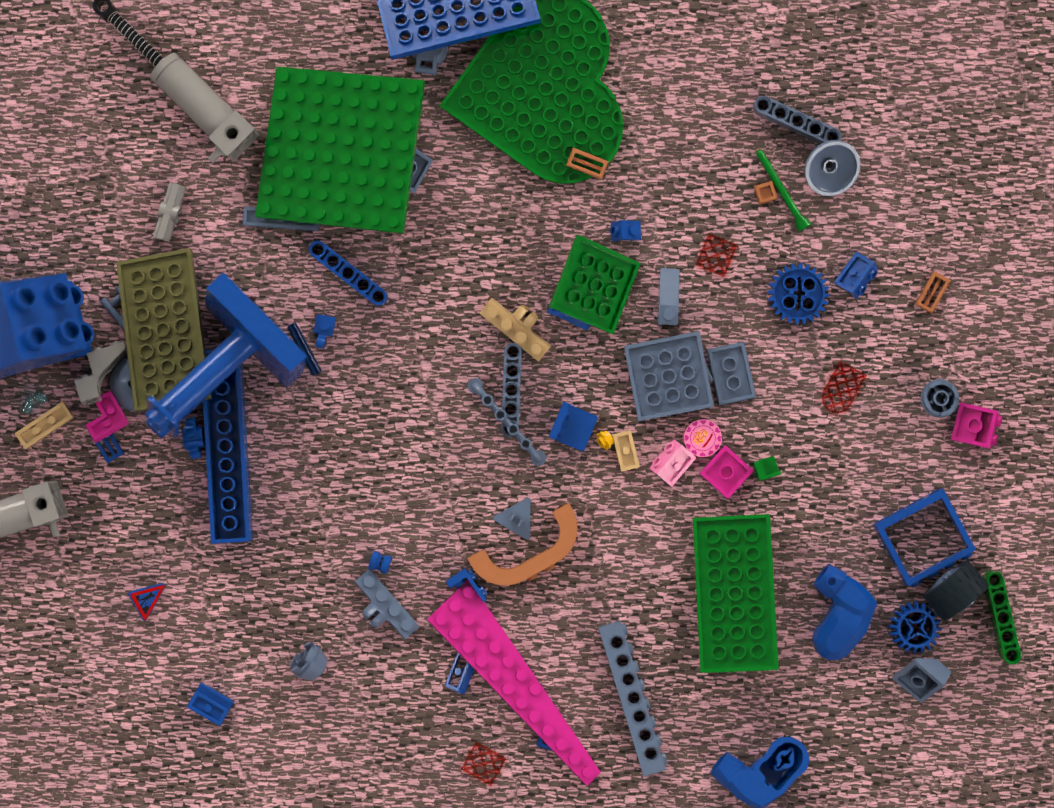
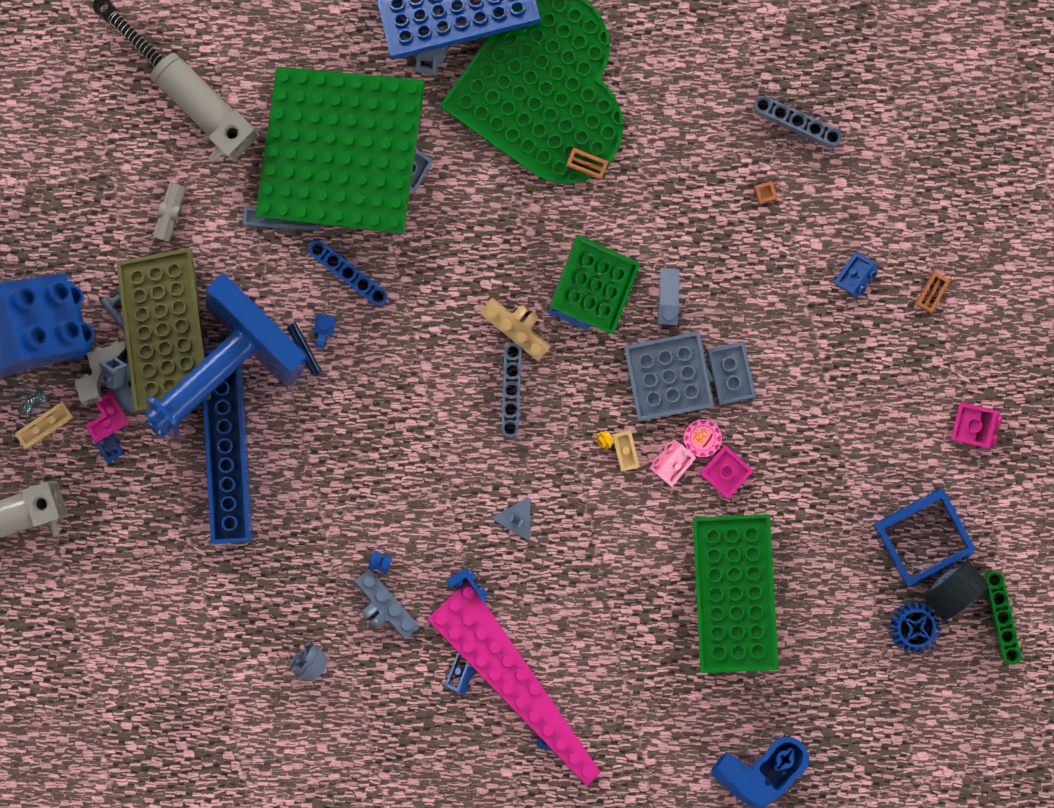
(113, 372): none -> sand blue brick
(146, 598): piece -> none
(193, 438): blue gear -> none
(210, 704): blue plate -> none
(489, 751): clear red window -> none
(537, 457): sand blue bar -> none
(543, 561): nougat arch -> none
(573, 426): blue bracket -> none
(625, 230): blue bracket -> none
(648, 765): sand blue brick -> none
(722, 240): clear red window -> none
(766, 468): green panel -> none
(801, 221): green piece -> none
(815, 295): blue gear -> none
(838, 389): clear red window -> none
(840, 173): sand blue dish -> none
(847, 616): blue piece -> none
(922, 677): sand blue slope -> none
(939, 398): sand blue cone -> none

